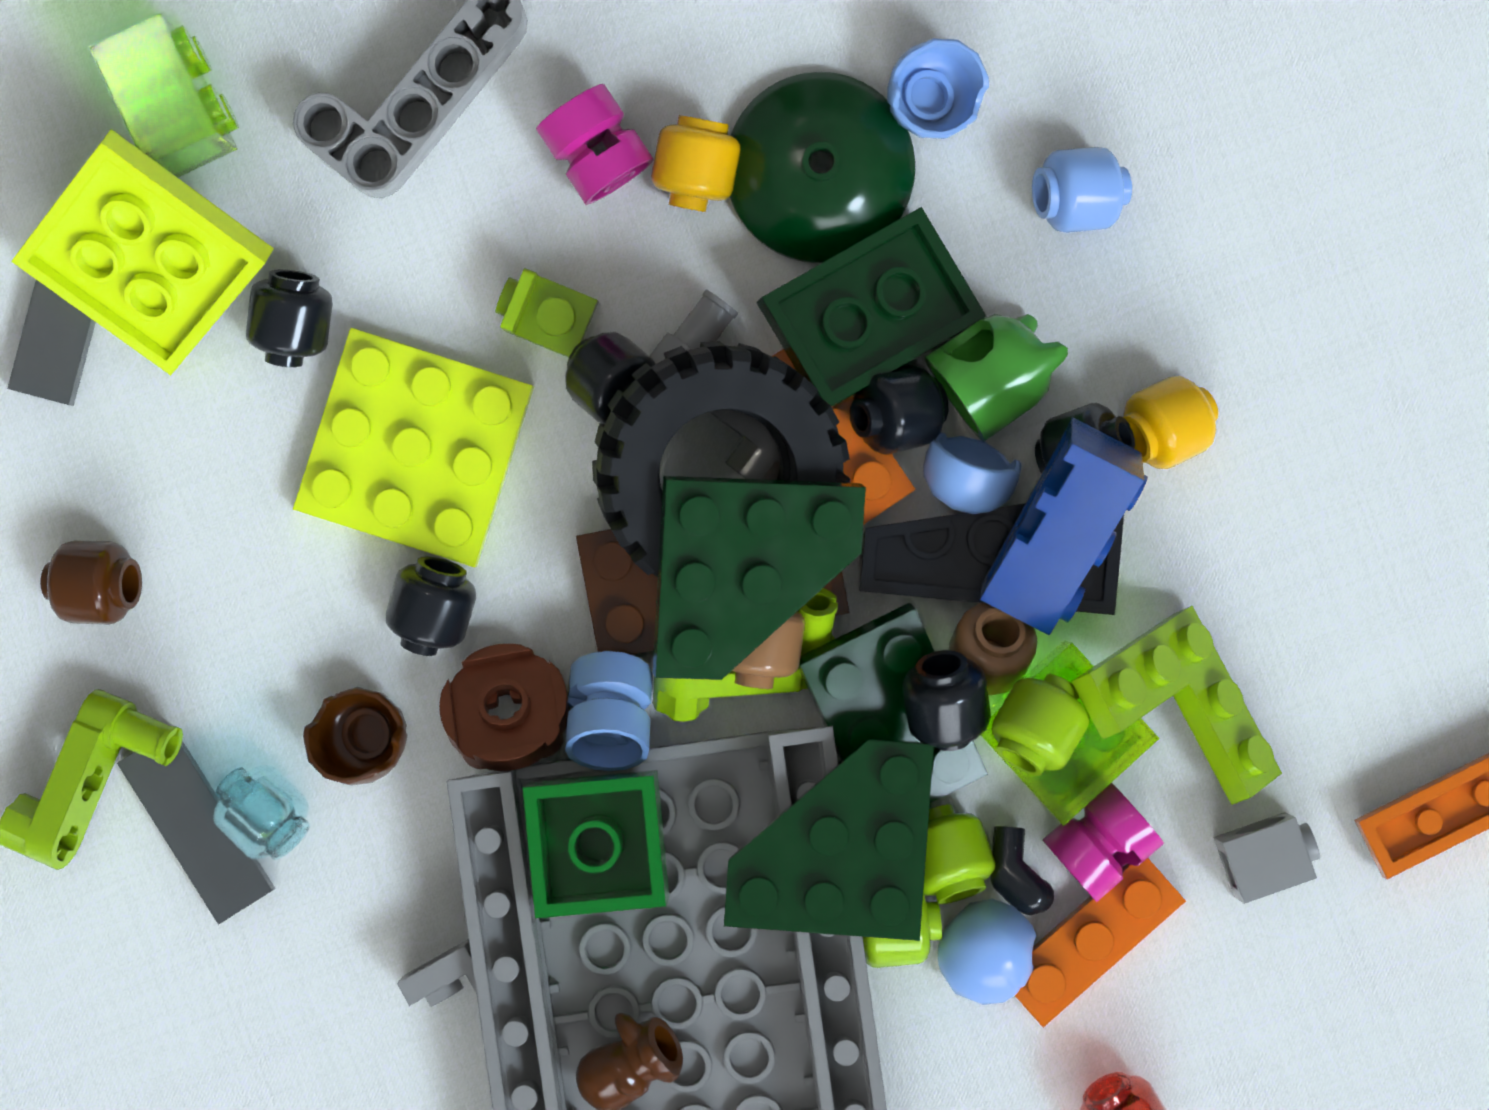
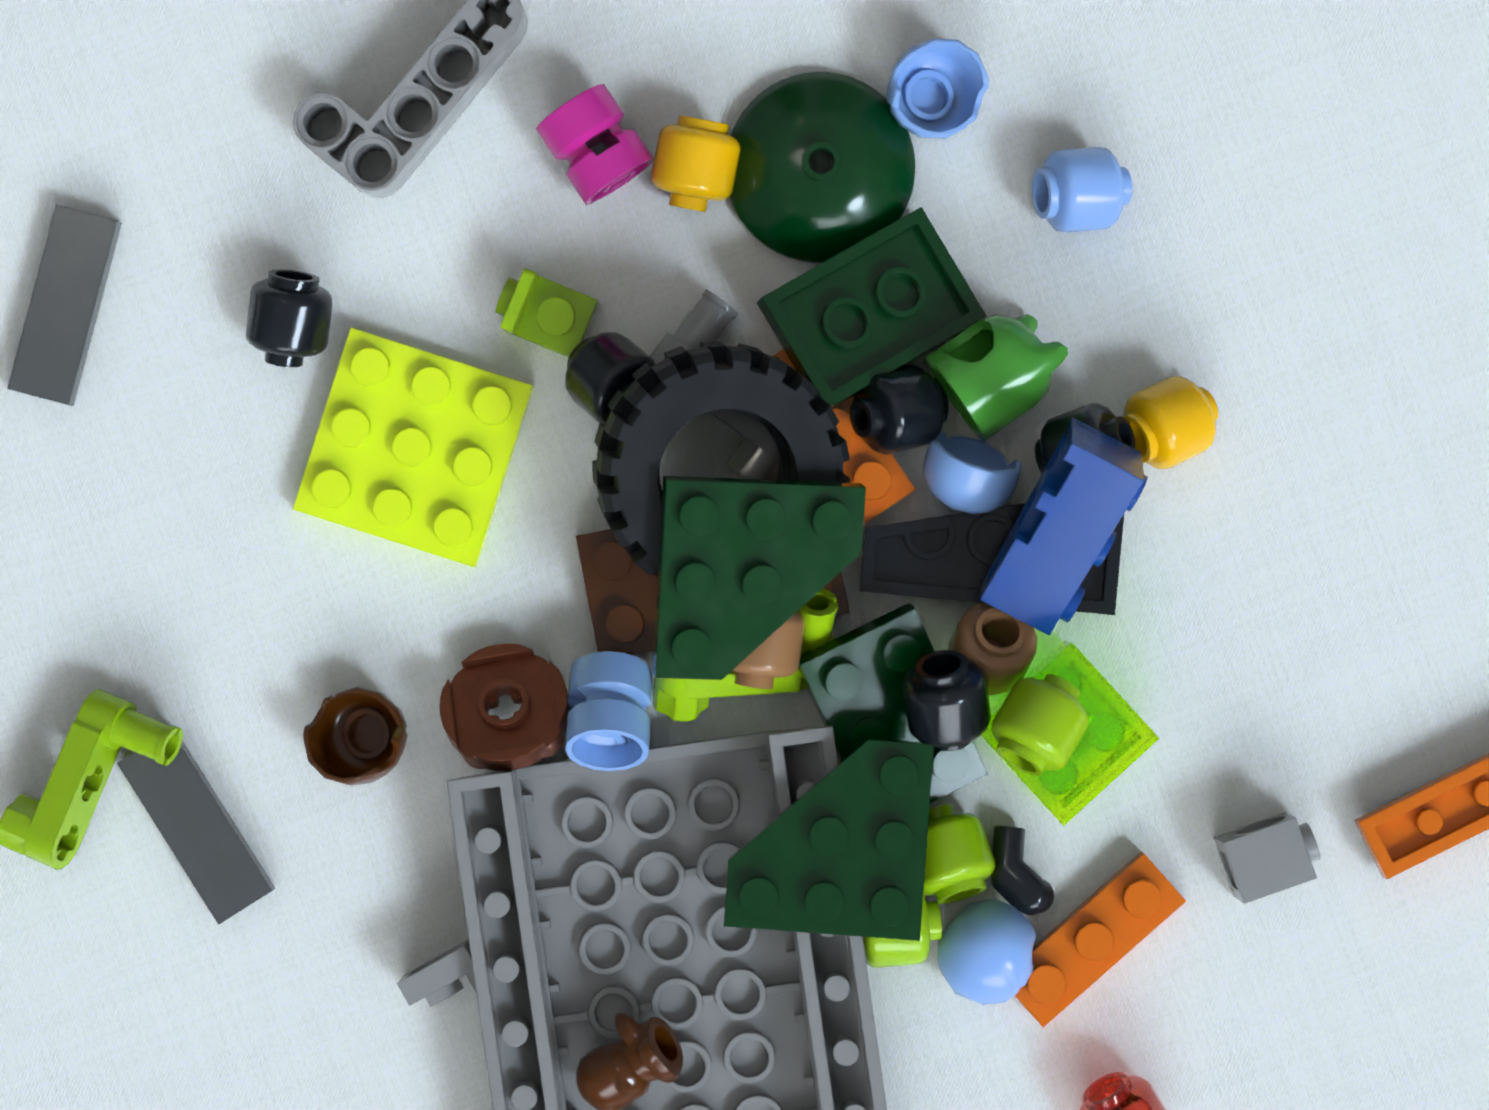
(91, 582): reddish brown head -> none
(142, 253): neon yellow plate -> none
(164, 96): clear neon green brick -> none
(261, 812): clear light blue head -> none
(430, 605): black head -> none
(596, 844): green brick -> none
(1103, 842): dark pink wheel -> none
(1182, 662): lime plate -> none

